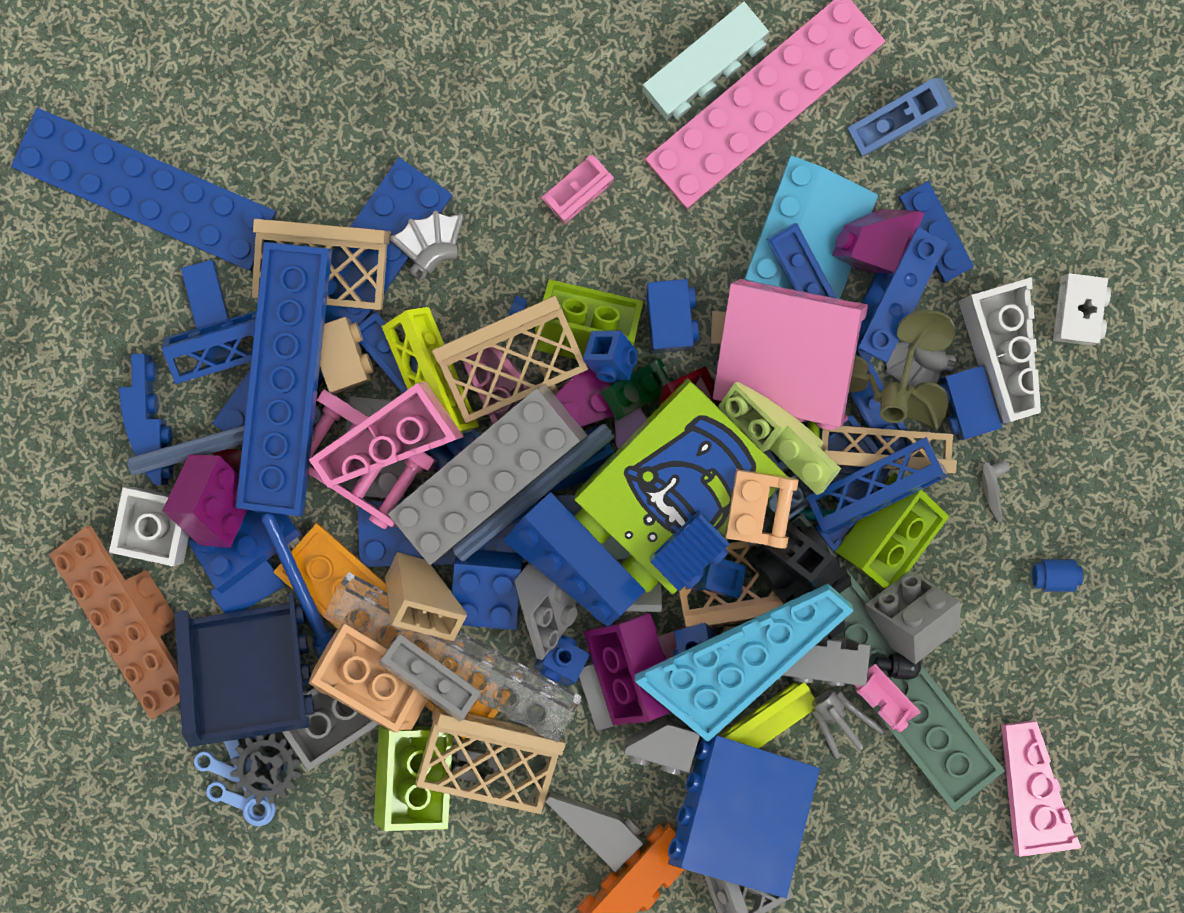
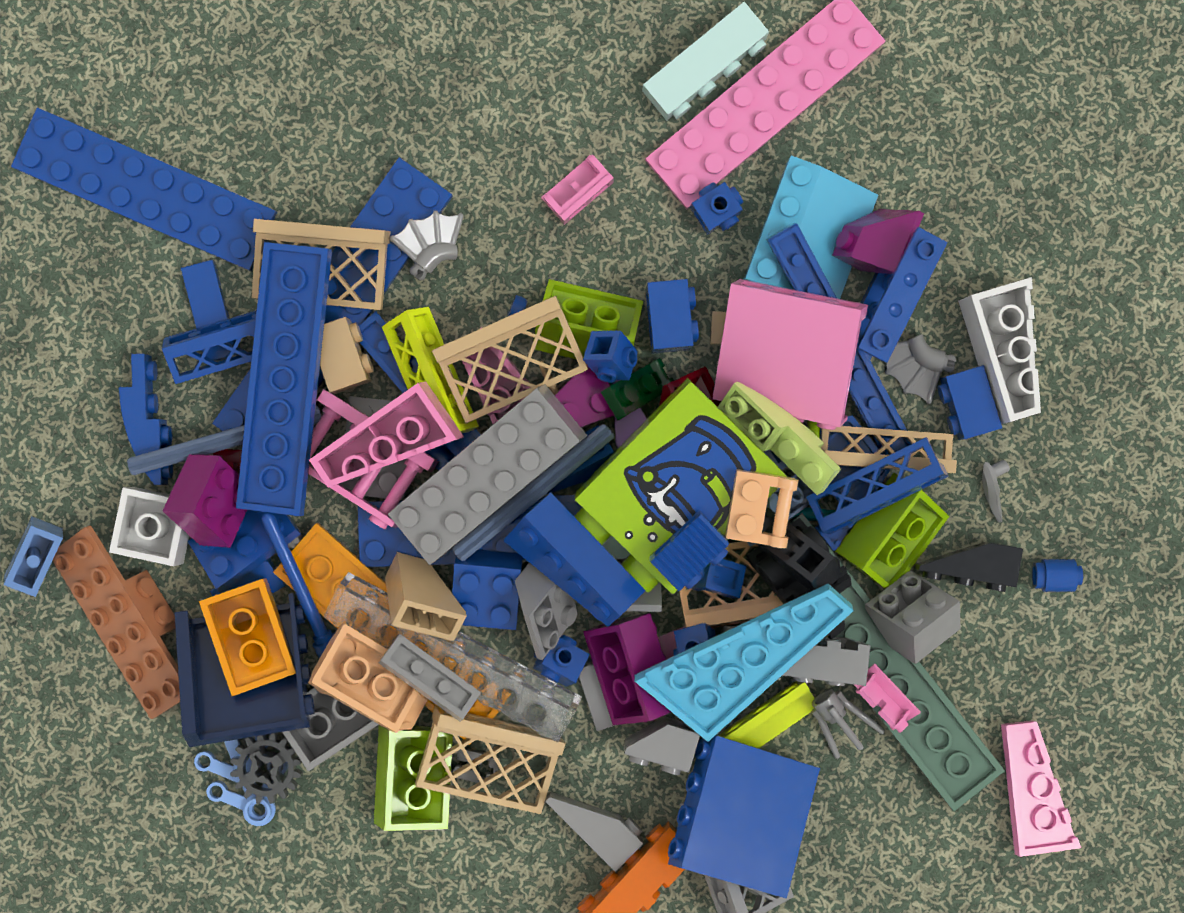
(33, 556): none -> medium blue brick
(248, 636): none -> light orange slope
(709, 216): none -> blue brick
(898, 666): black cylinder -> none
(902, 116): medium blue slope -> none
(925, 401): olive plant -> none
(935, 221): blue plate -> none
(981, 562): none -> black slope
(1071, 324): white brick -> none

